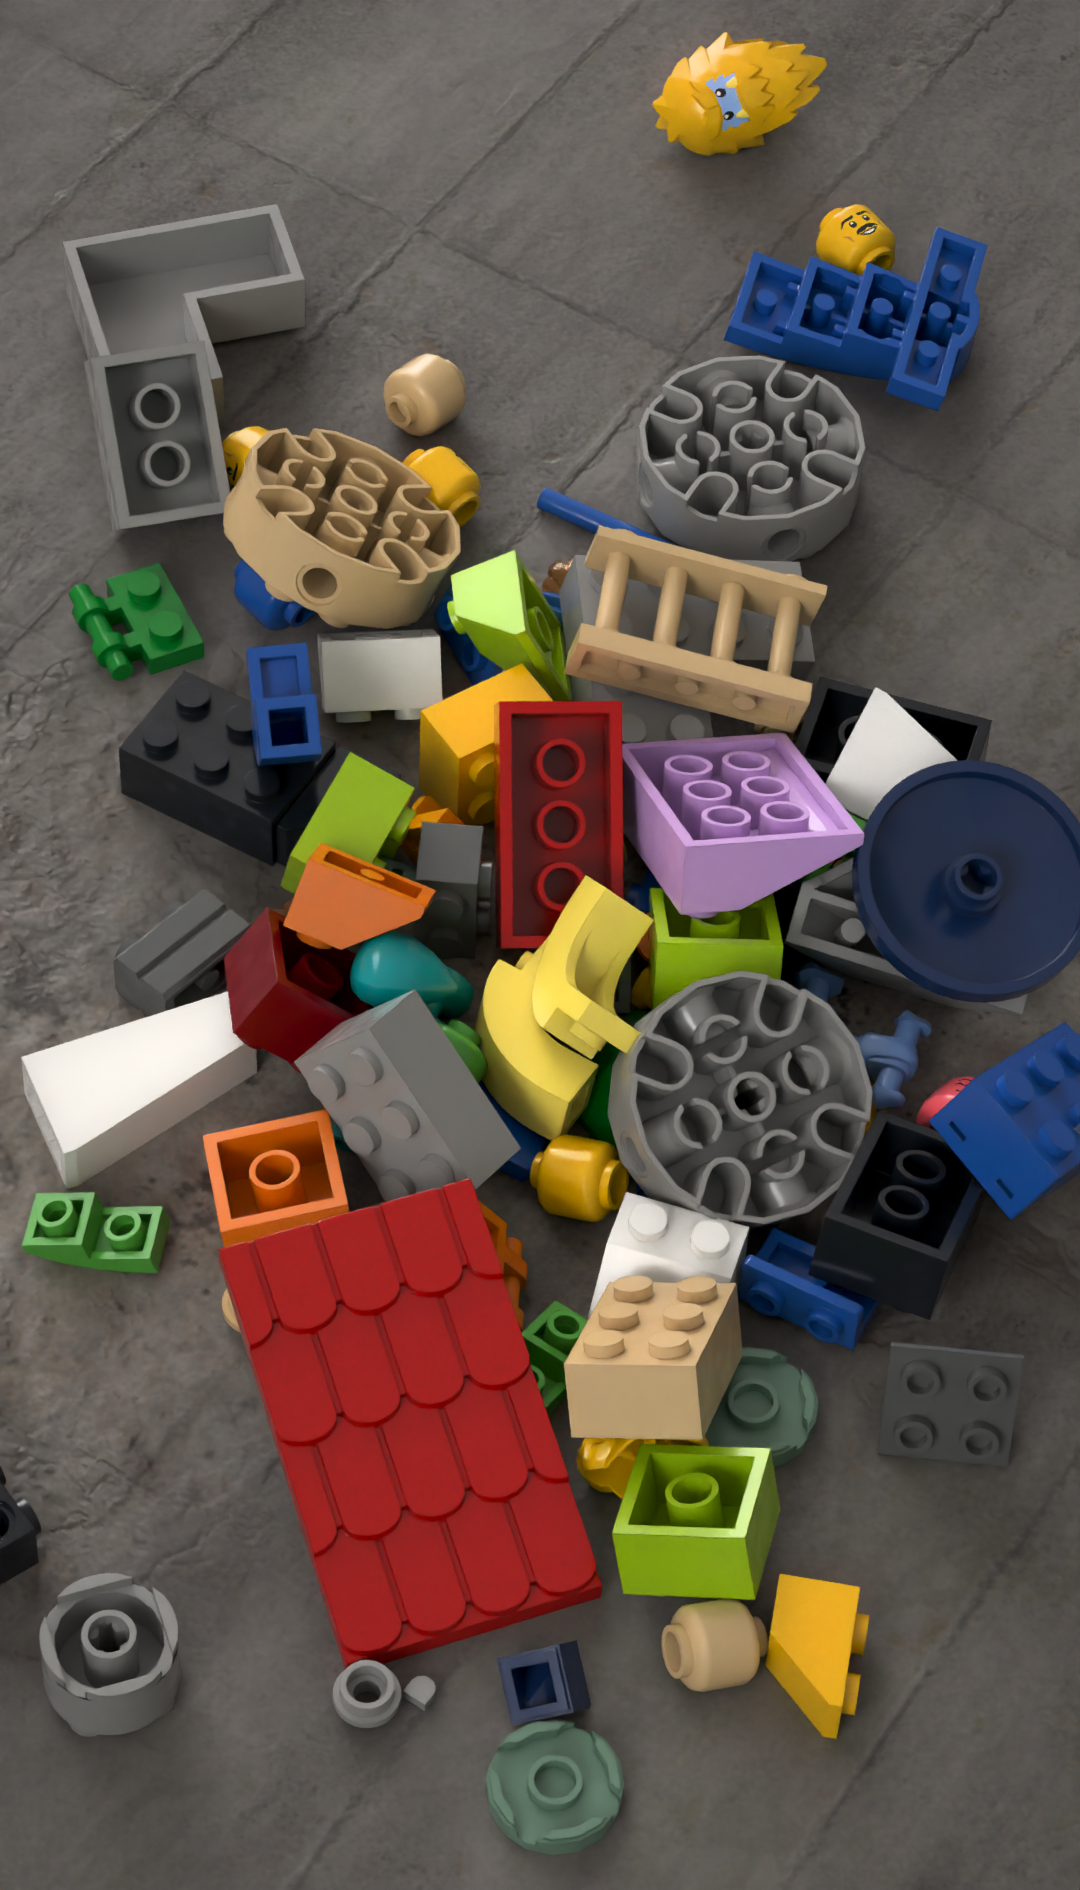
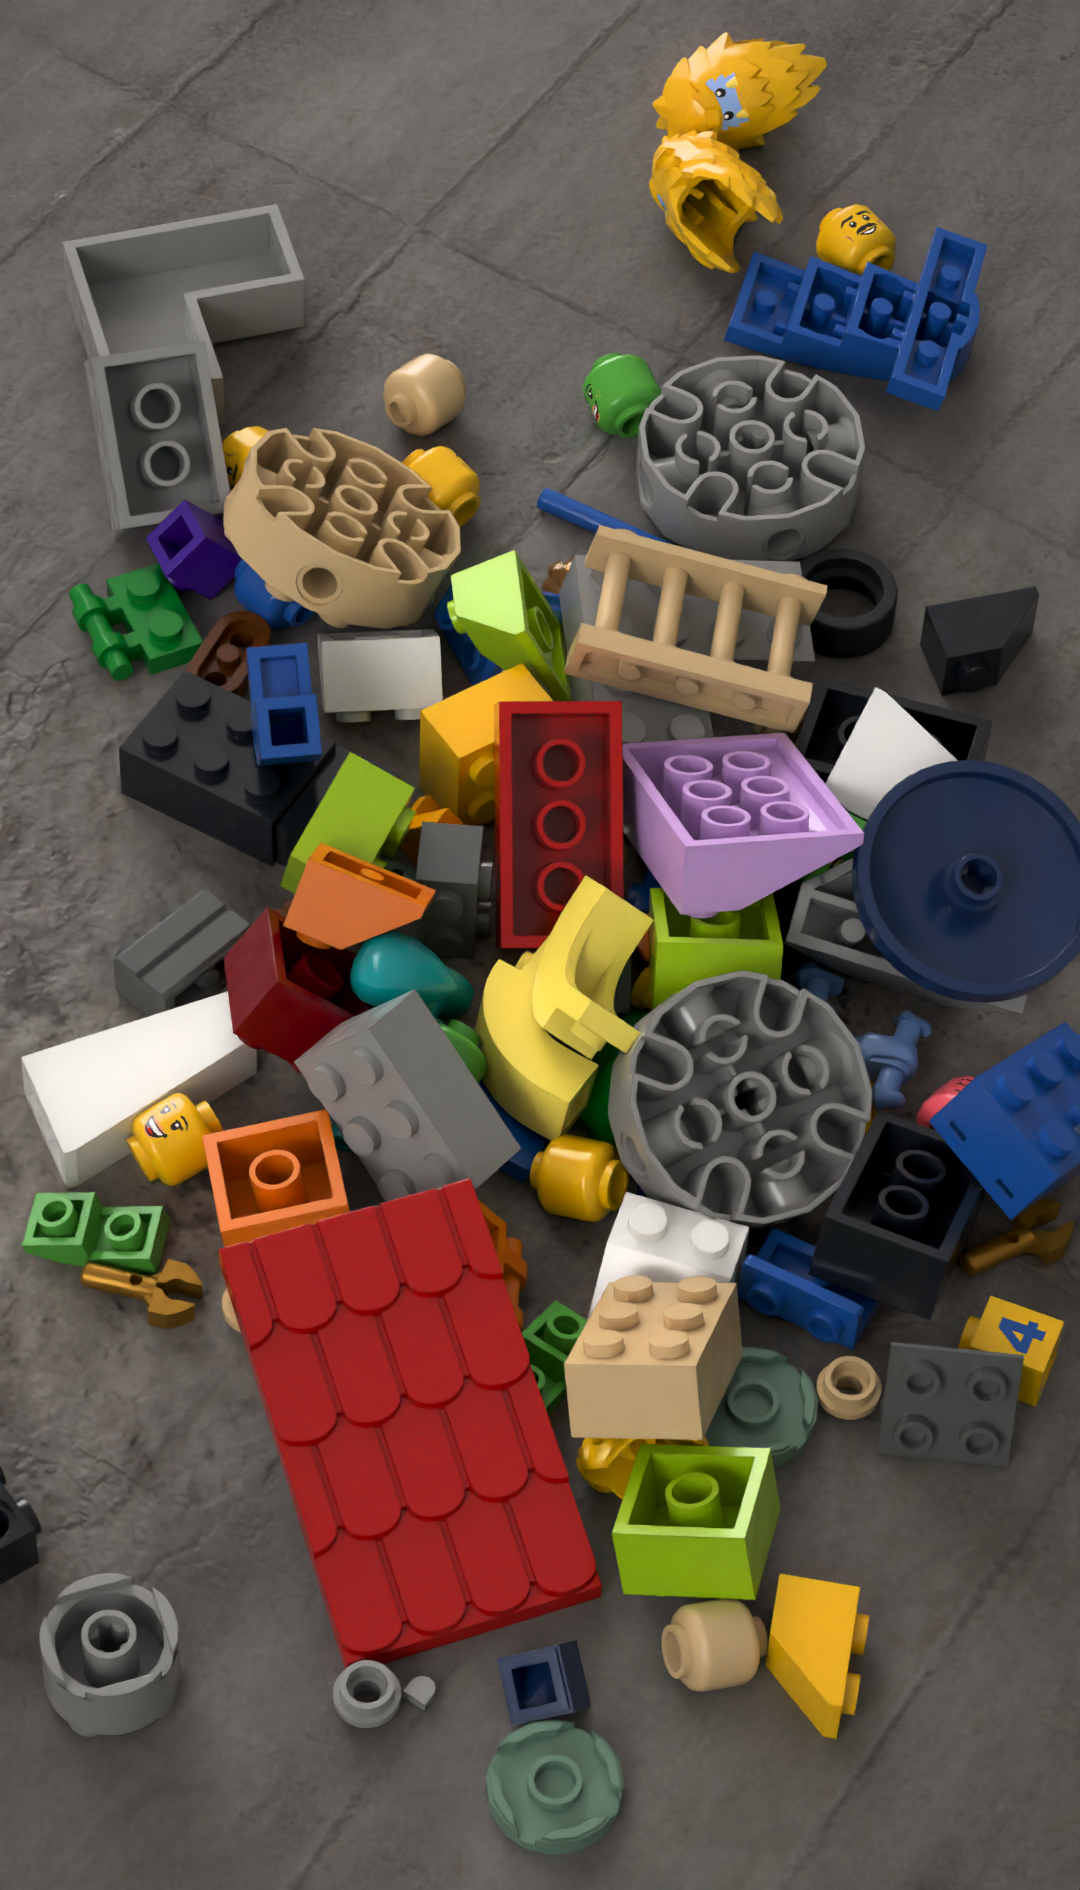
(152, 1290): none -> pearl gold bar
(170, 1139): none -> yellow head
(194, 550): none -> dark purple brick
(219, 655): none -> reddish brown plate
(619, 393): none -> bright green head
(708, 195): none -> yellow head
(848, 1373): none -> tan plate
(861, 574): none -> black tyre
(977, 638): none -> black slope
(1021, 1332): none -> yellow brick
(1046, 1245): none -> pearl gold bar

